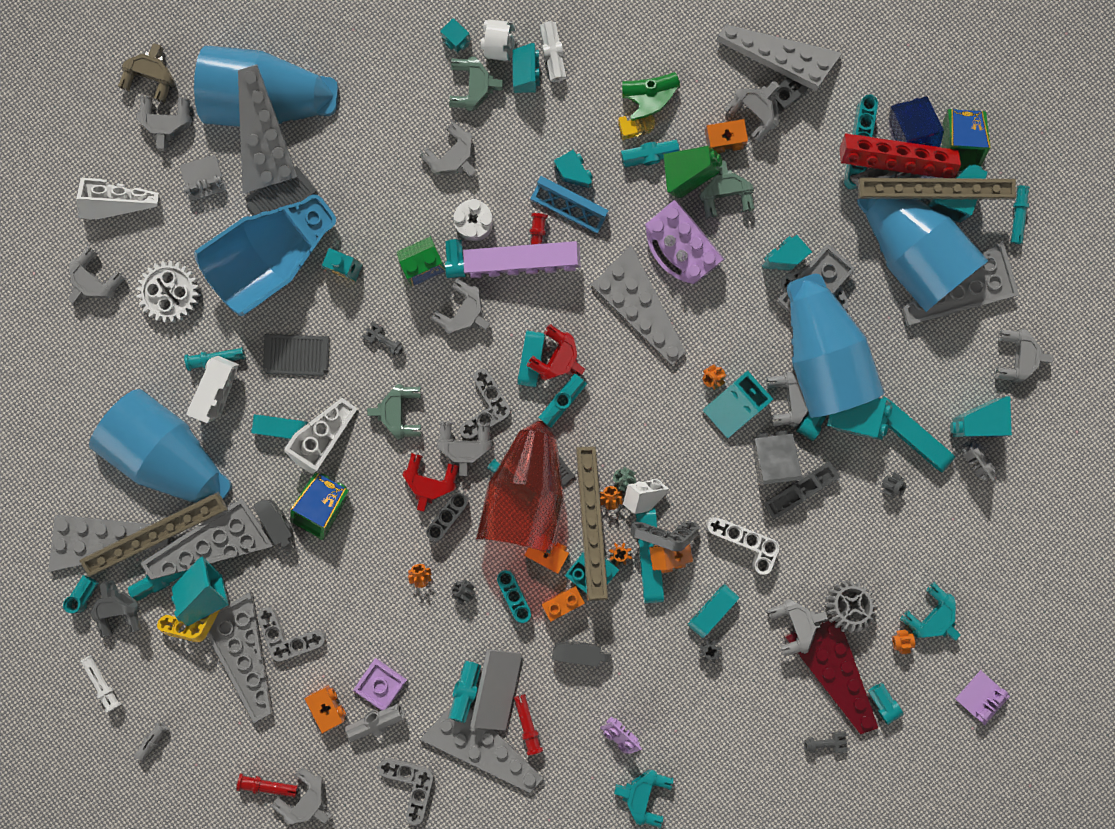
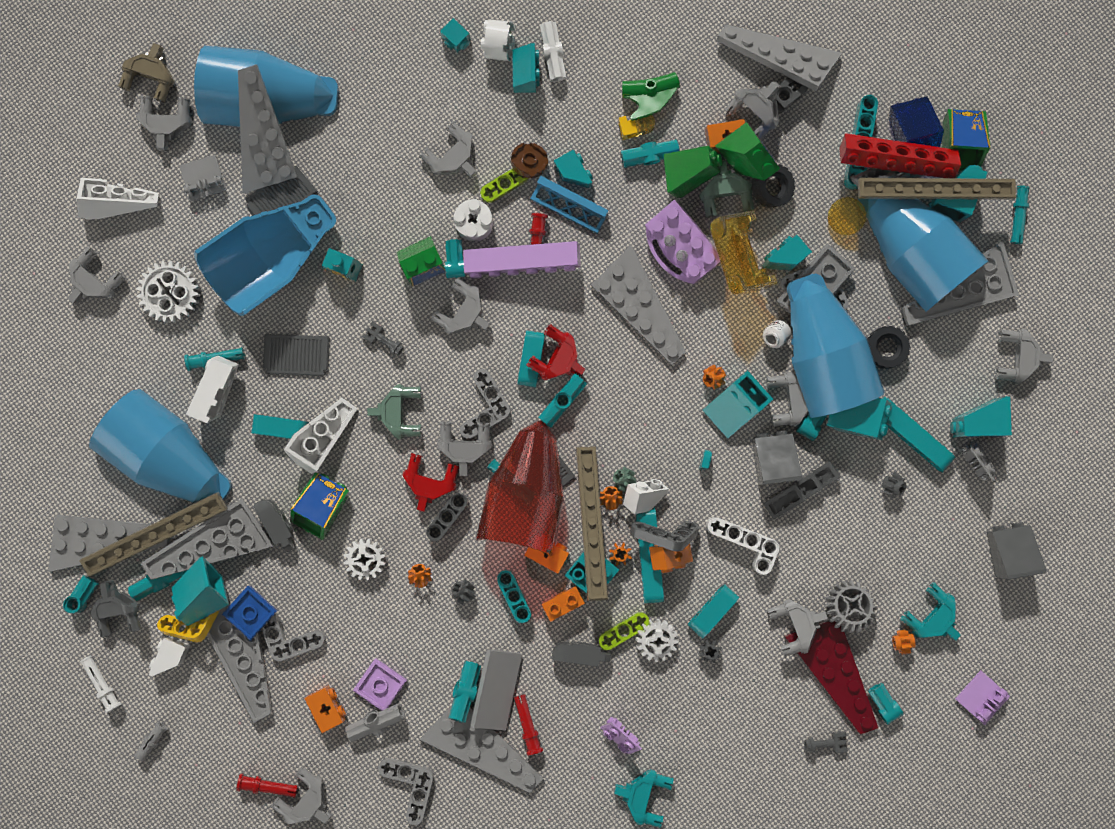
(170, 654): none -> white slope
(249, 612): none -> blue tile
(366, 568): none -> white gear
(480, 84): sand green connector -> none
(491, 187): none -> lime beam
(529, 160): none -> reddish brown tile
(614, 643): none -> lime beam
(662, 646): none -> white gear
(705, 460): none -> teal tile
(736, 254): none -> clear yellow windscreen
(747, 154): none -> green slope
(776, 334): none -> white head
(787, 189): none -> black tyre
(847, 216): none -> clear yellow tile
(898, 337): none -> black tyre
(1015, 551): none -> dark grey slope

